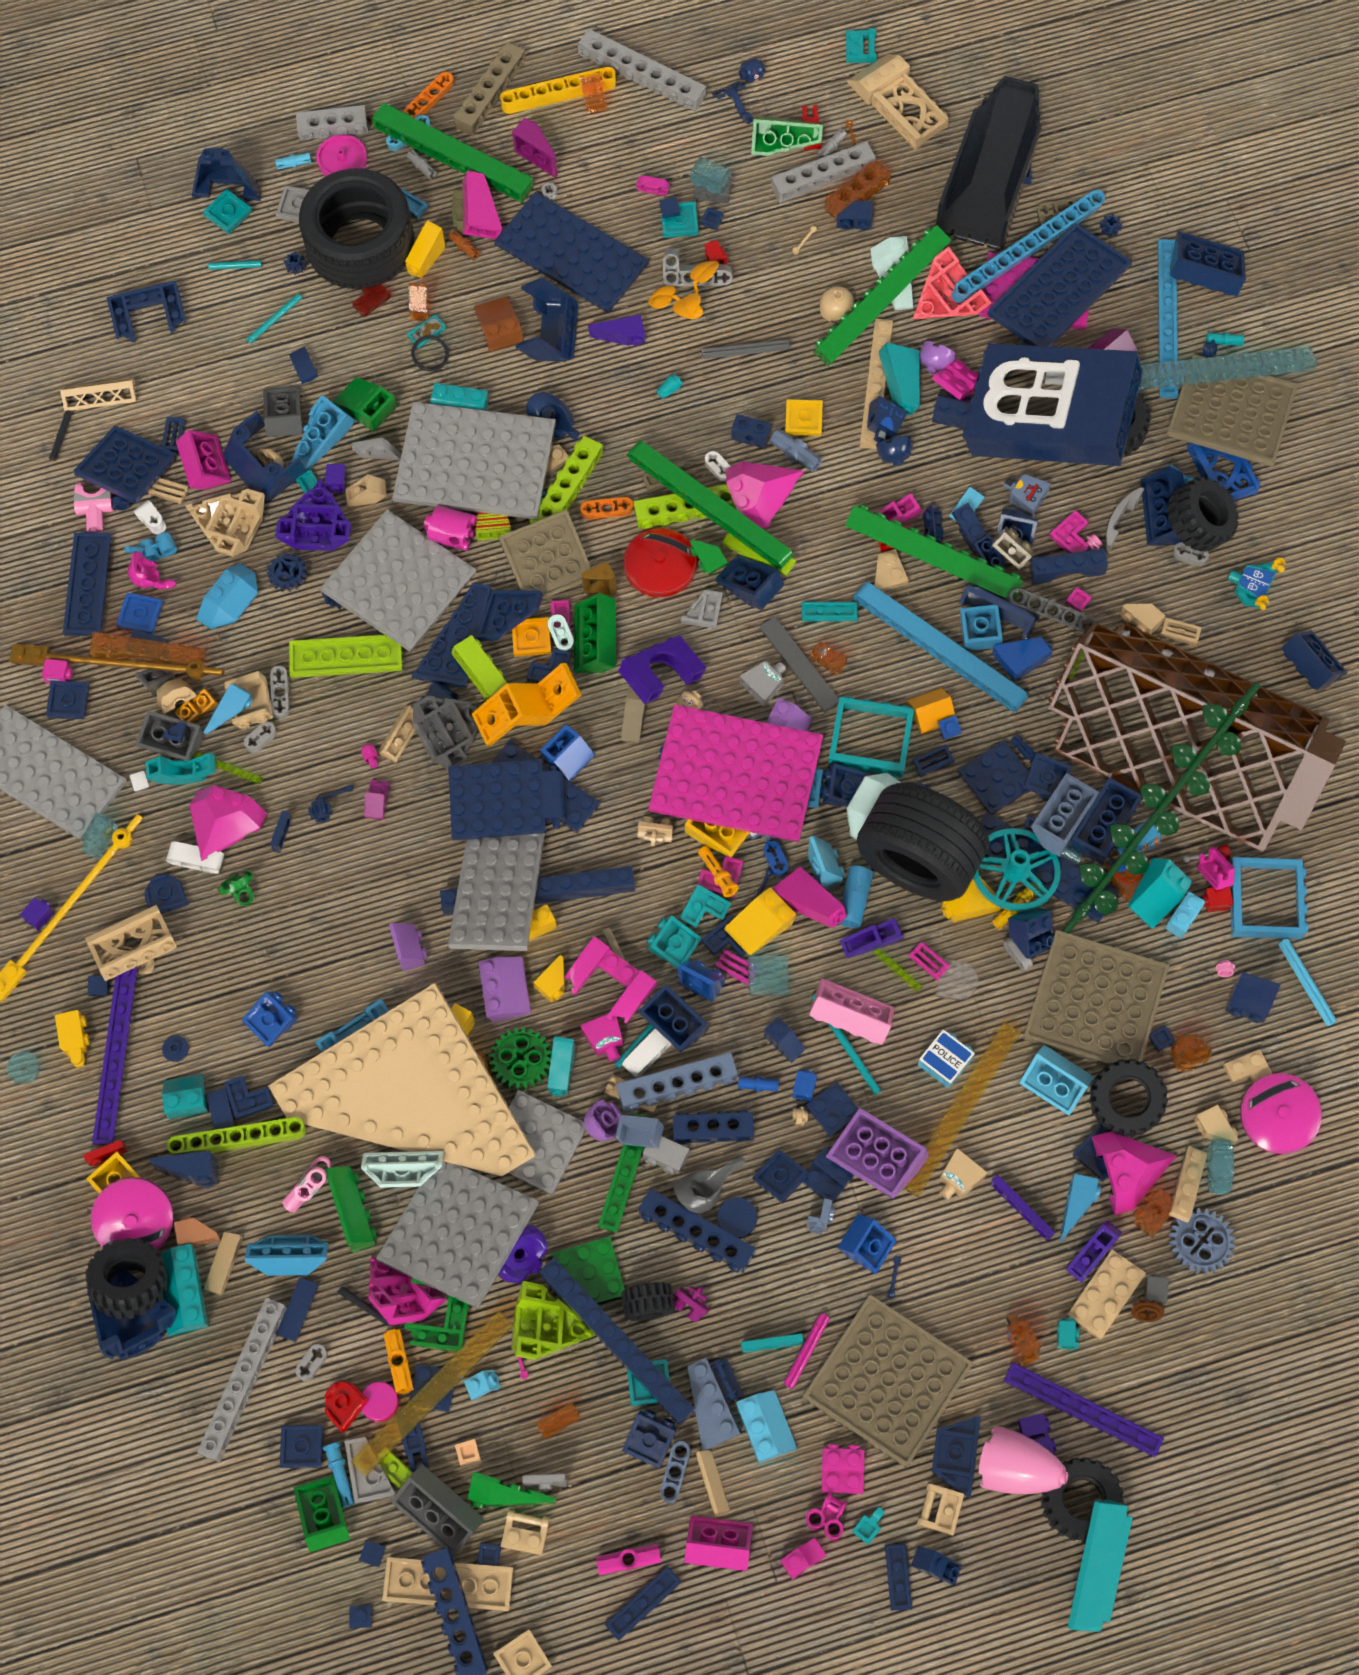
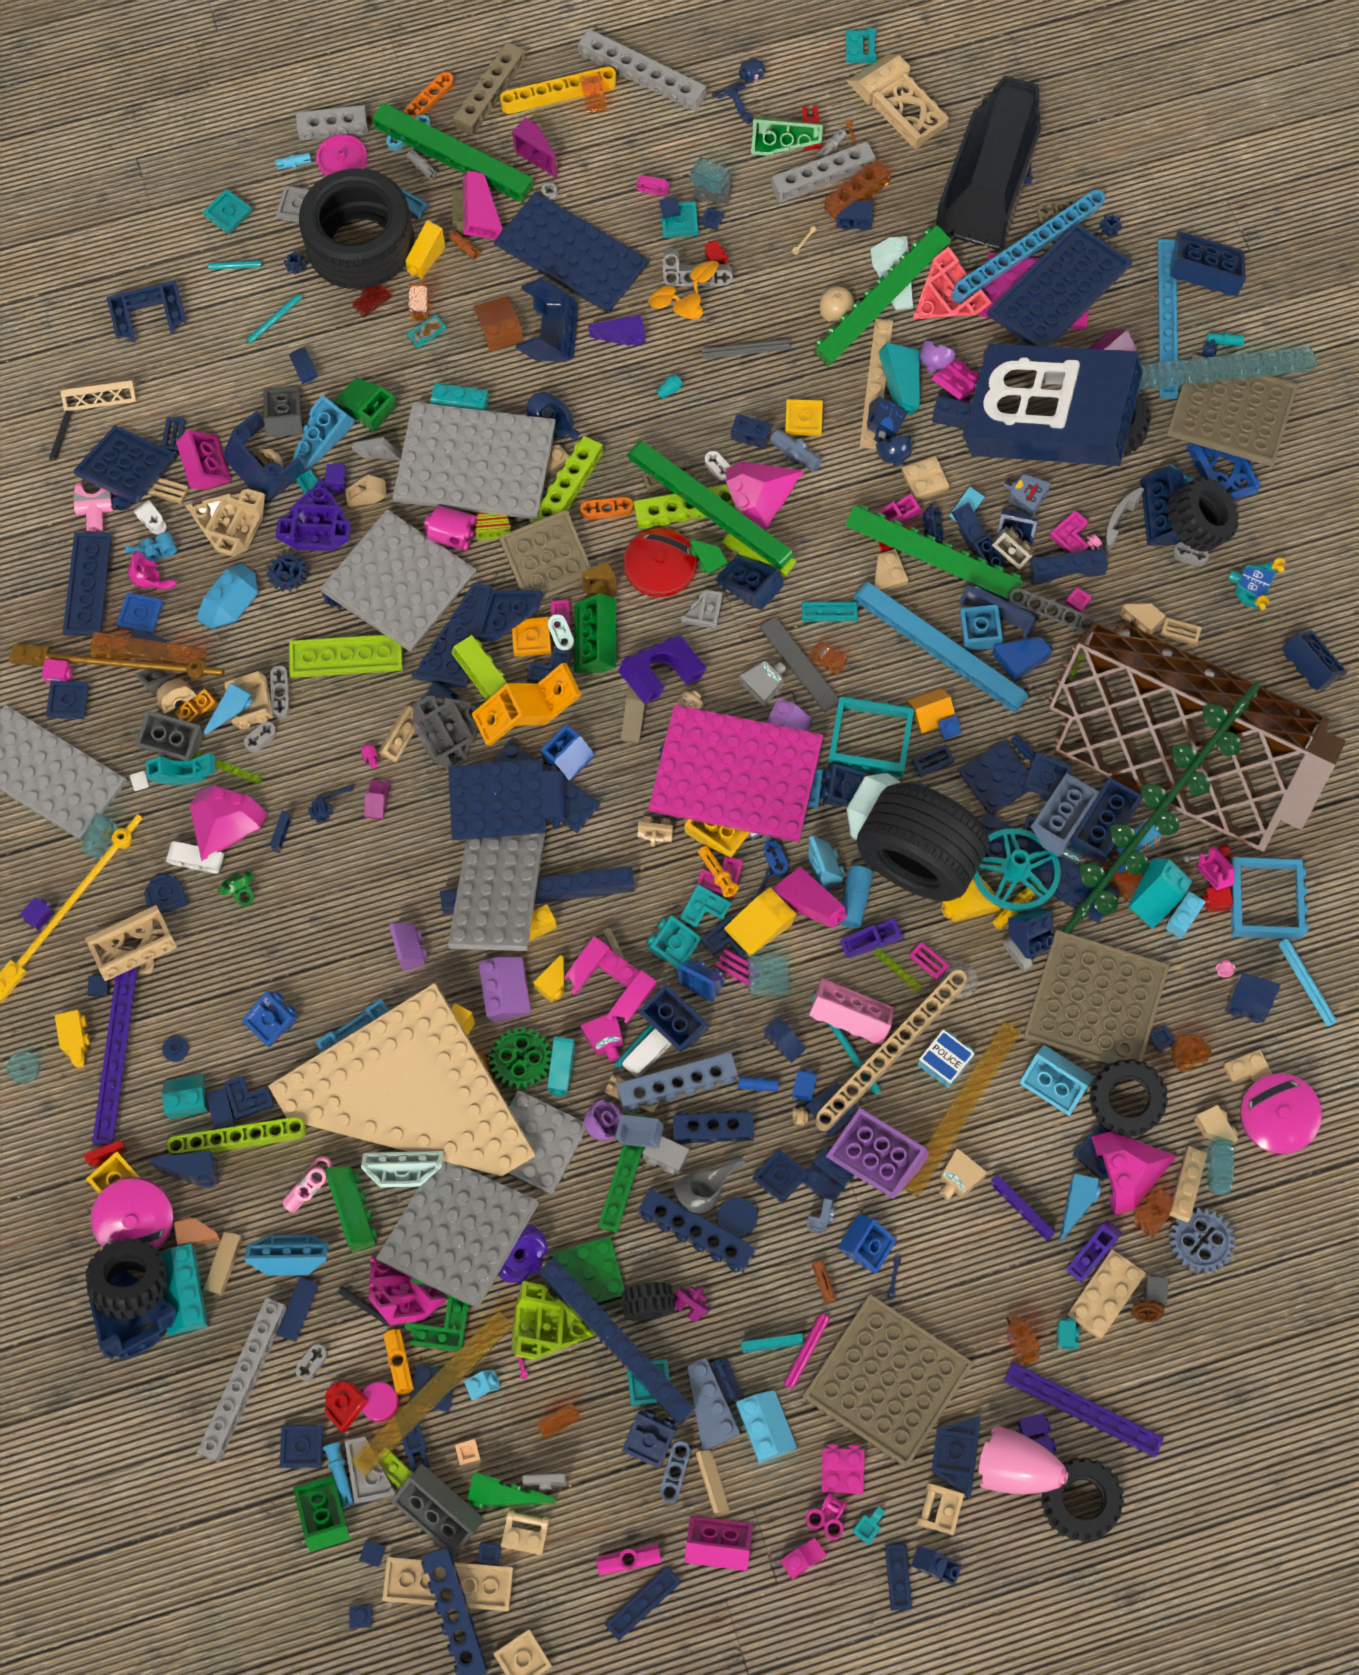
(175, 732): dark blue tile -> none
(220, 167): dark blue cone -> none
(434, 338): black tyre -> none
(823, 1282): none -> dark orange pin
(887, 1058): none -> tan beam
(925, 478): none -> tan plate
(1100, 1566): teal slope -> none

